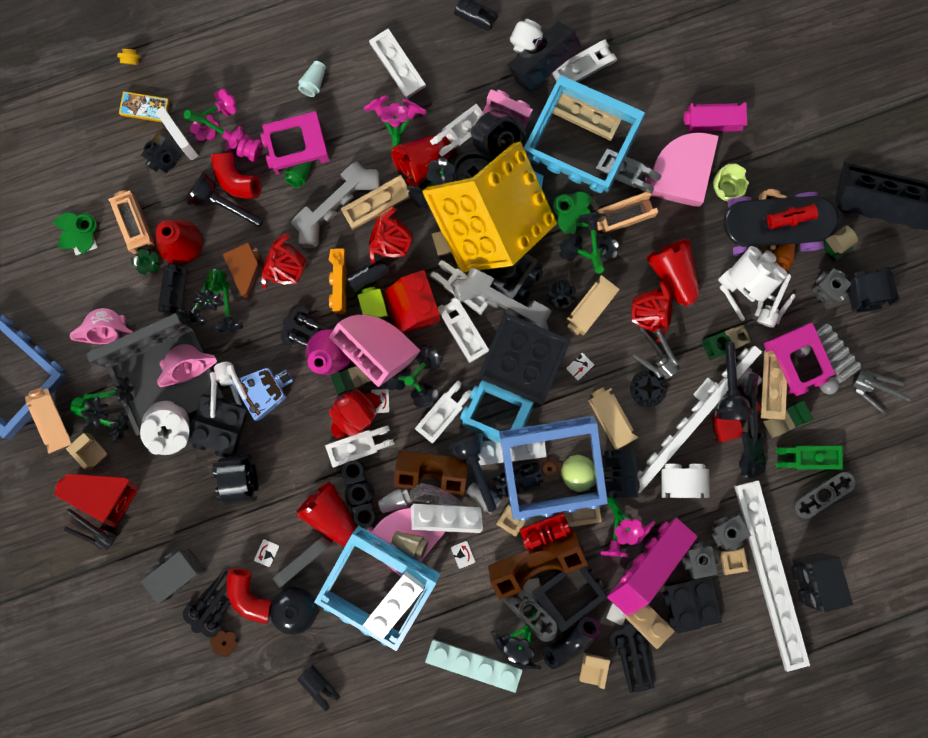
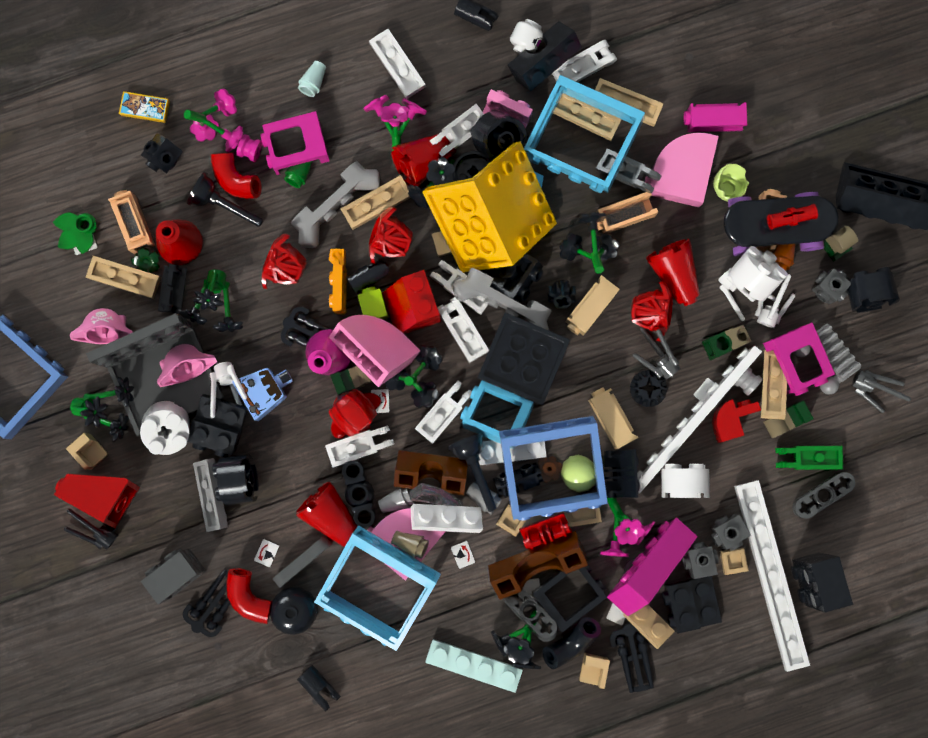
(47, 419): light nougat window -> none
(123, 277): none -> tan plate
(129, 56): yellow plate -> none
(176, 133): white tile -> none
(213, 511): none -> light grey plate
(223, 648): reddish brown plant -> none
(244, 267): dark orange slope -> none
(394, 605): white plate -> none
(577, 206): green plate -> none
(580, 366): white sticker -> none
(649, 106): none -> tan plate
(733, 405): black piece -> none
(754, 459): black piece -> none

